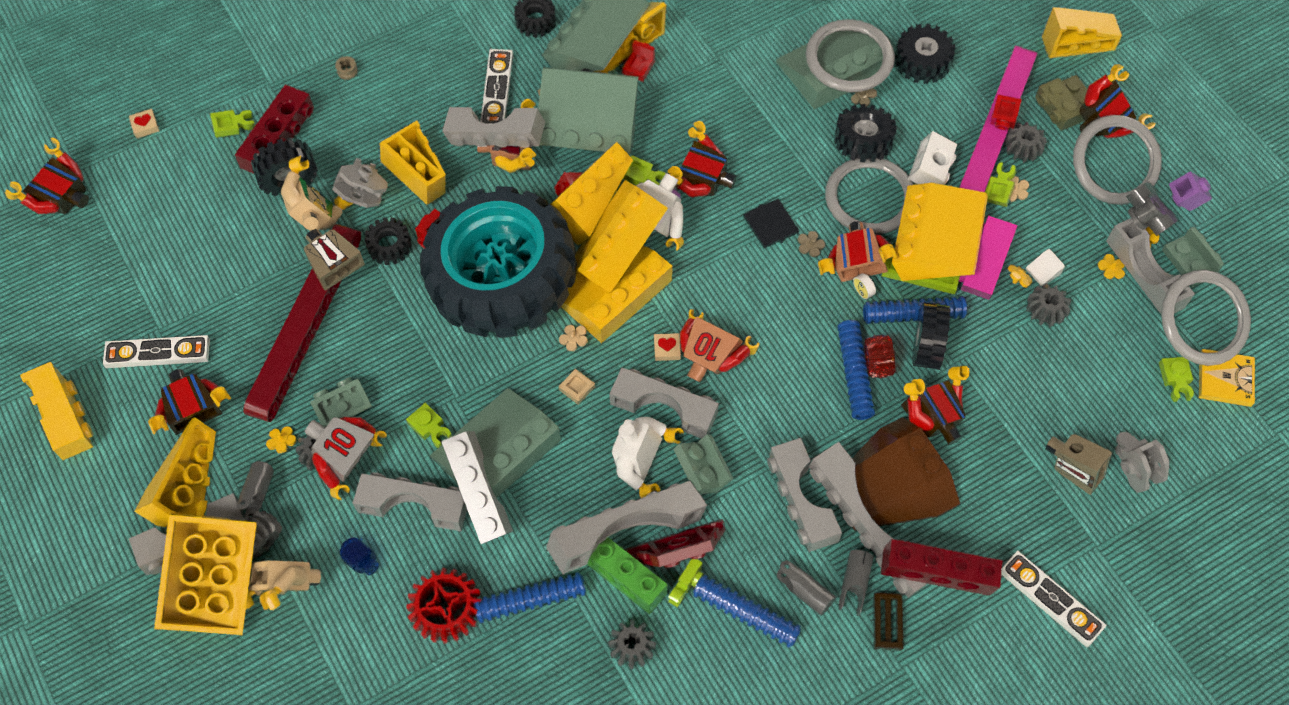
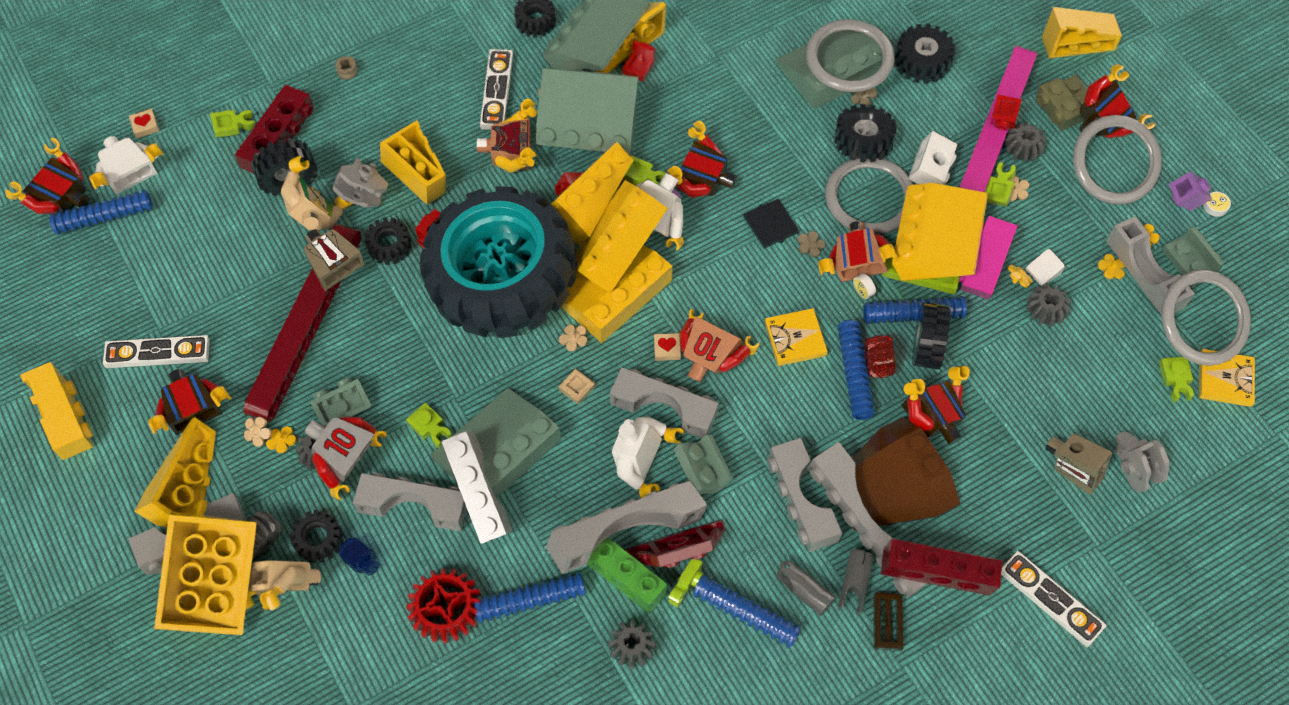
(100, 212): none -> blue piece
(124, 164): none -> white torso
(255, 488): dark grey piece -> none
(257, 431): none -> tan plant
(320, 551): none -> black tyre
(520, 128): light grey arch -> none
(795, 337): none -> yellow tile
(1150, 210): dark grey piece -> none
(1218, 204): none -> tile

